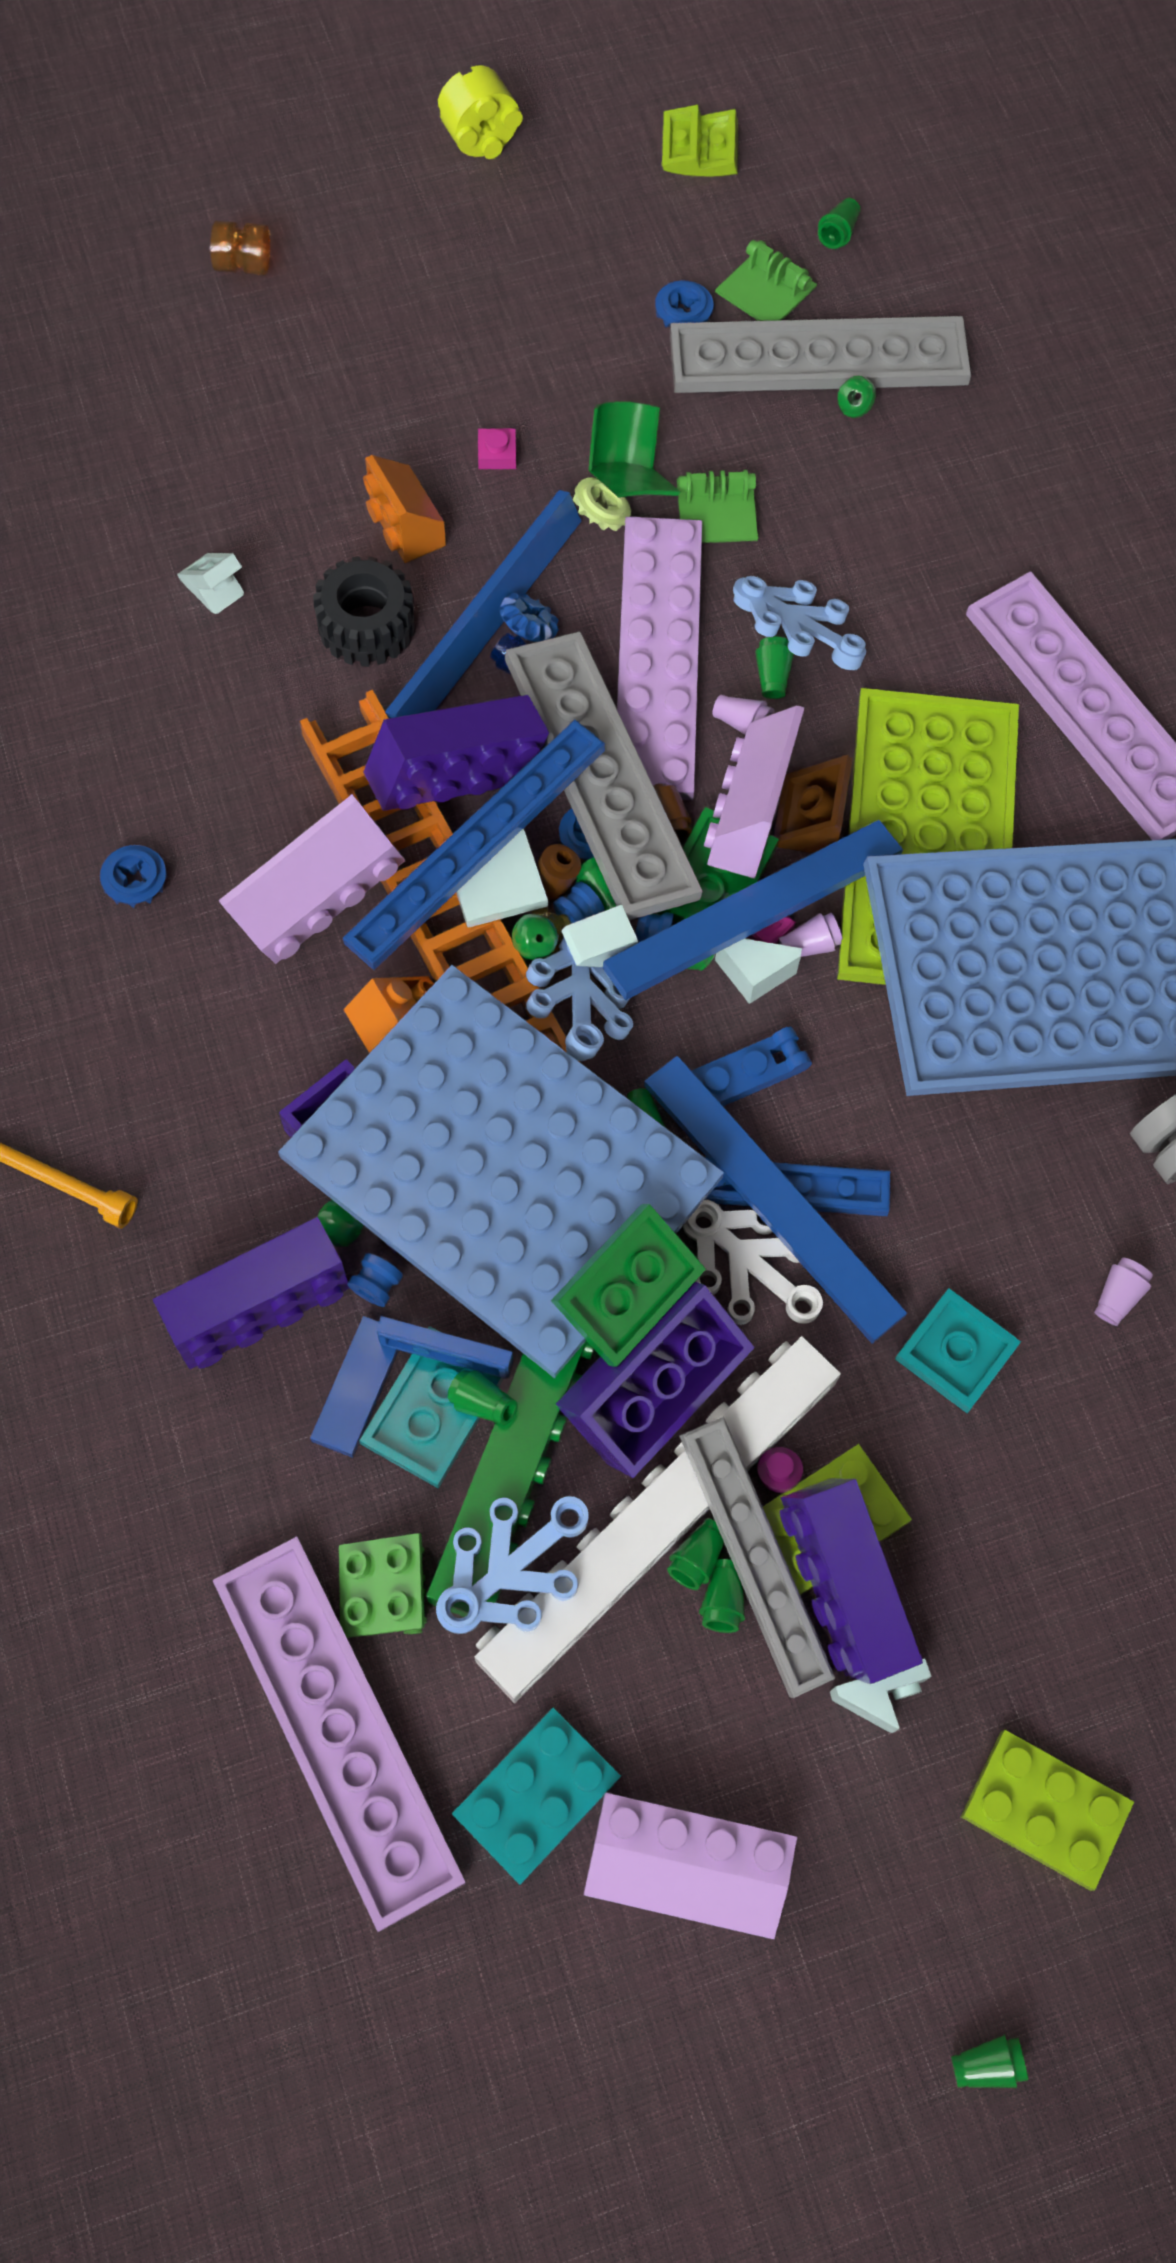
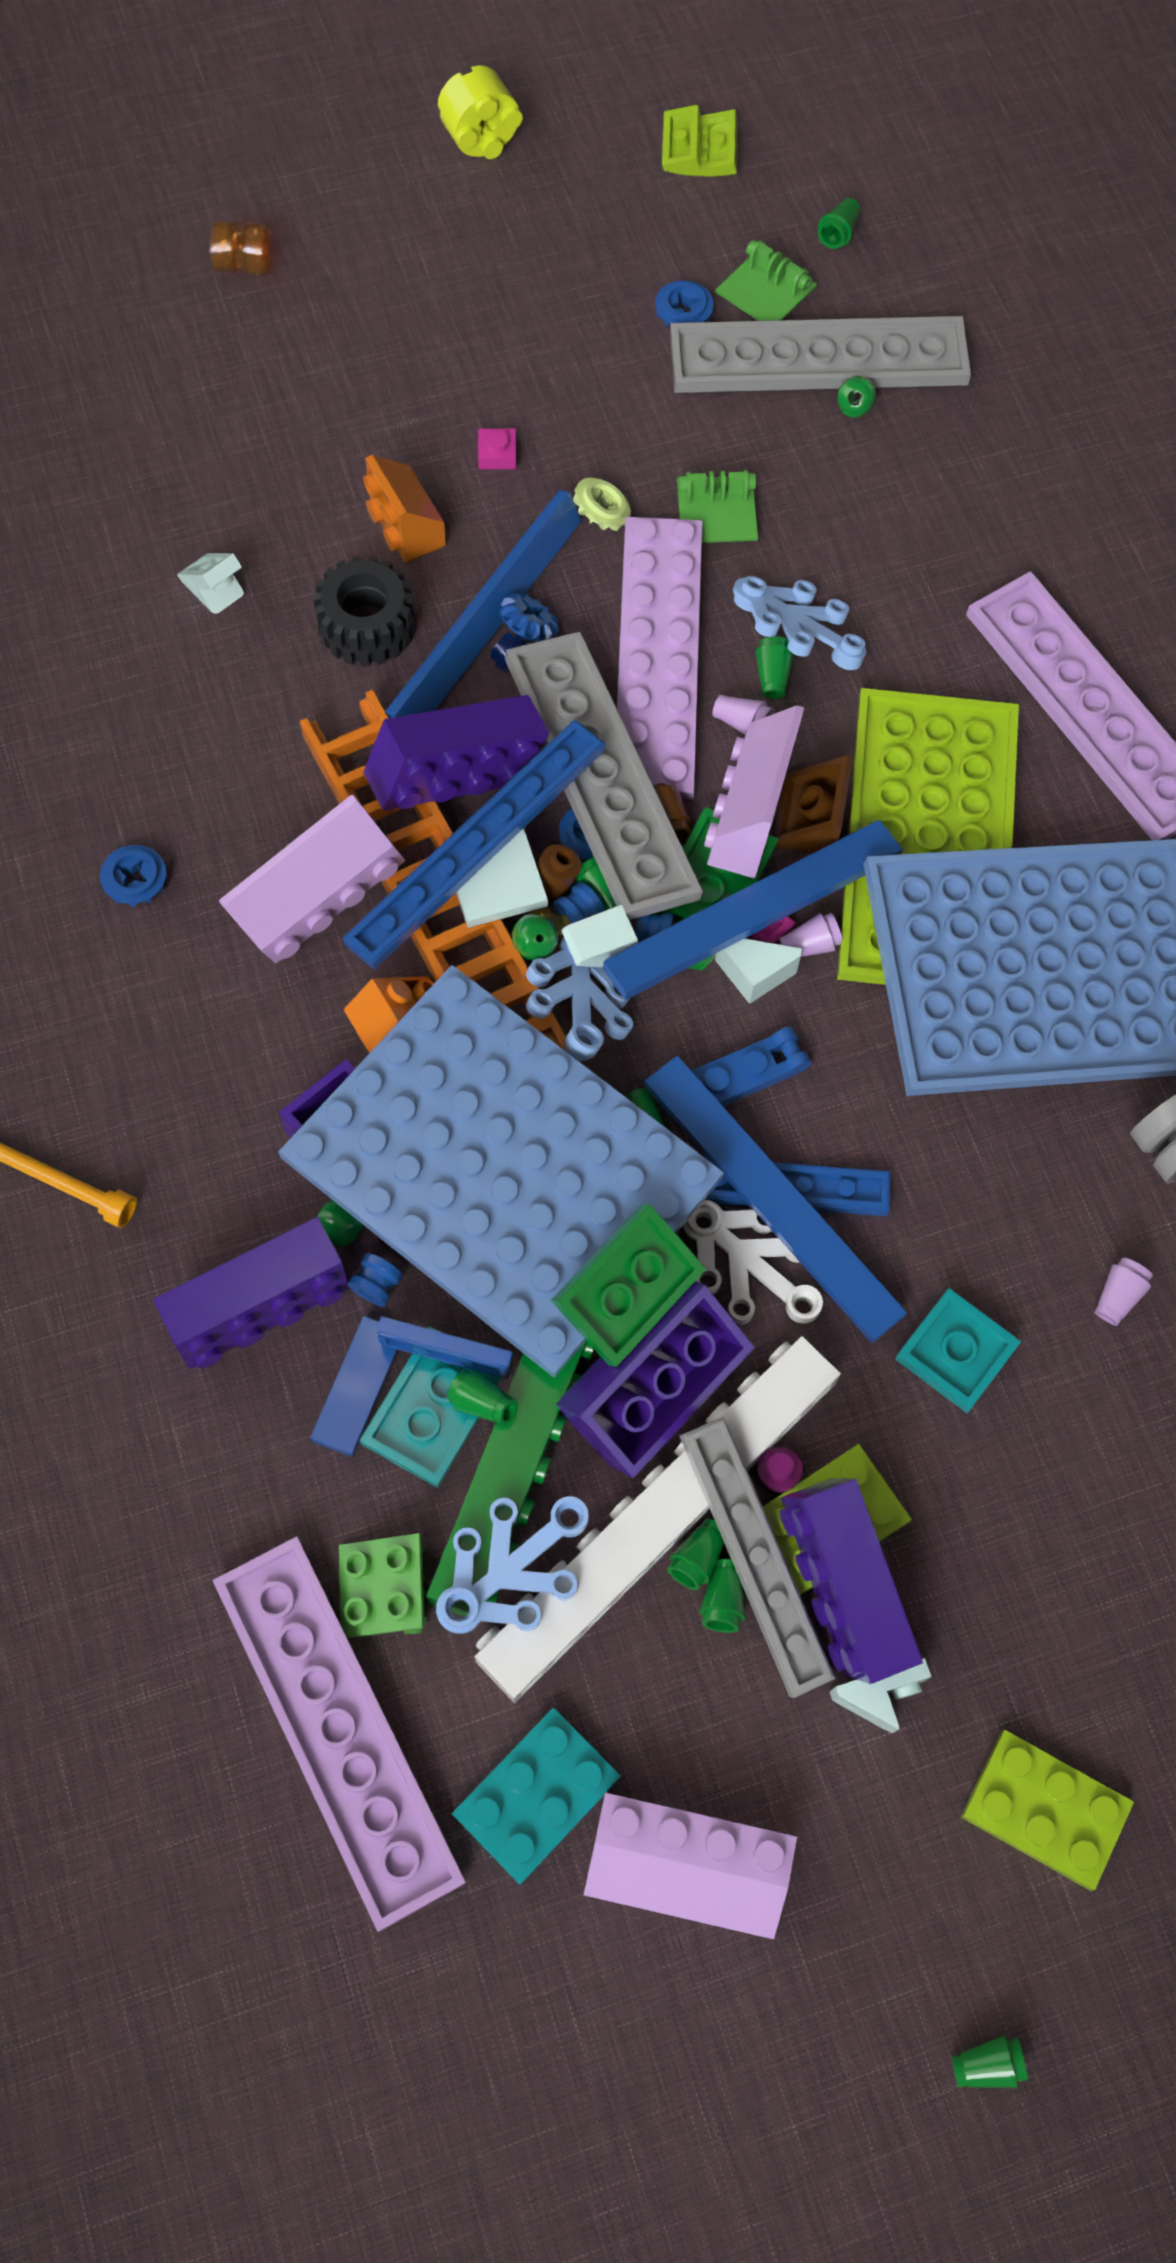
(625, 449): green piece -> none

